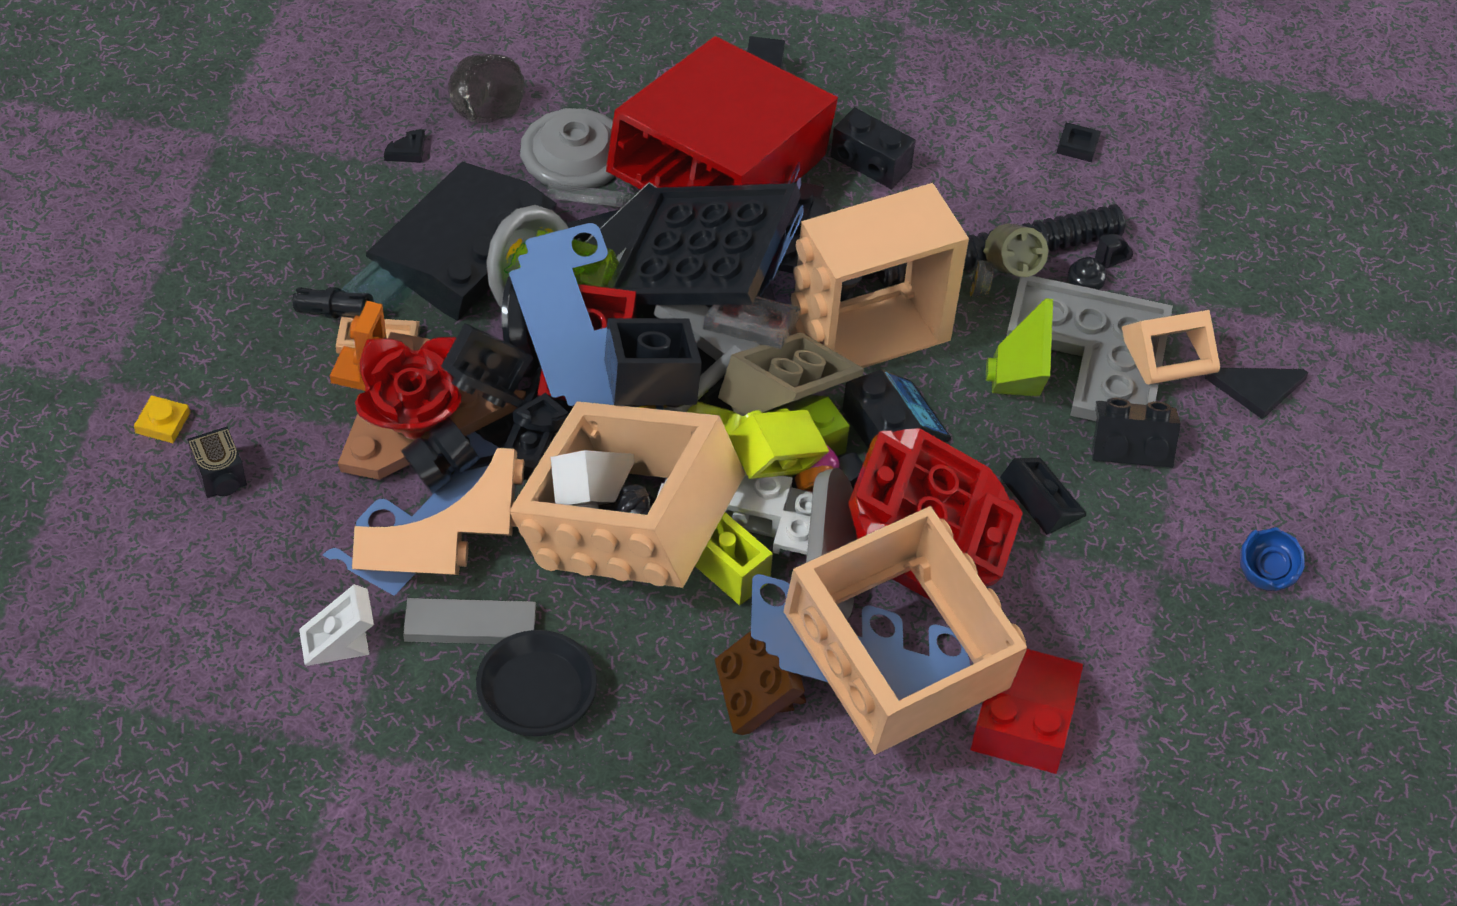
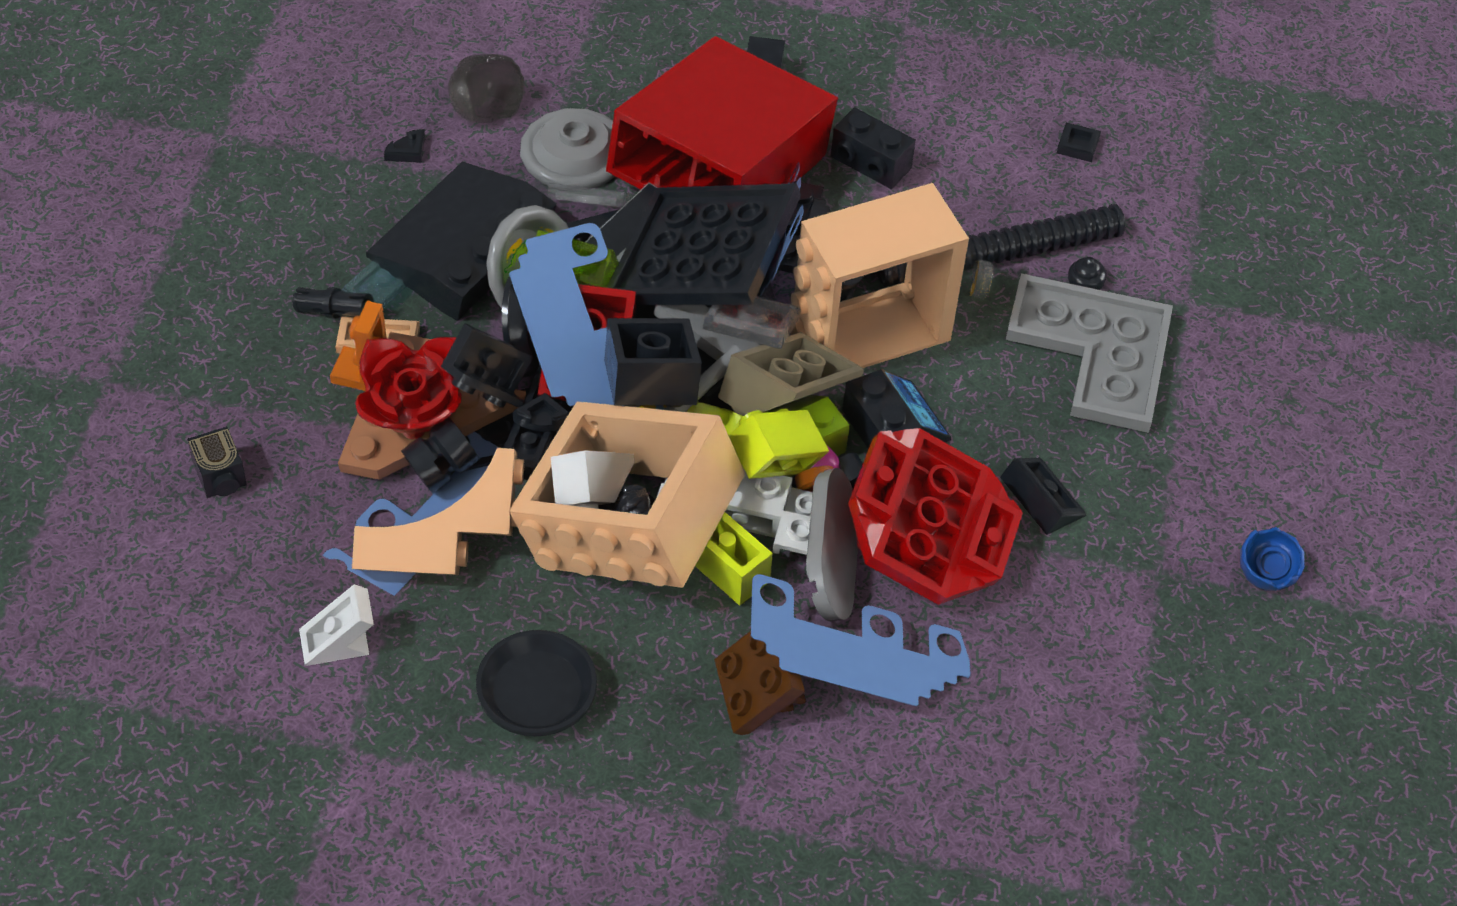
(162, 419): yellow plate -> none
(466, 620): light grey tile -> none
(952, 583): light nougat window -> none
(1016, 250): olive piece -> none
(1024, 356): lime slope -> none
(1033, 715): red slope -> none
(1112, 250): black tile -> none
(1135, 433): black bracket -> none
(1200, 332): light nougat tile -> none
(1258, 388): black tile -> none

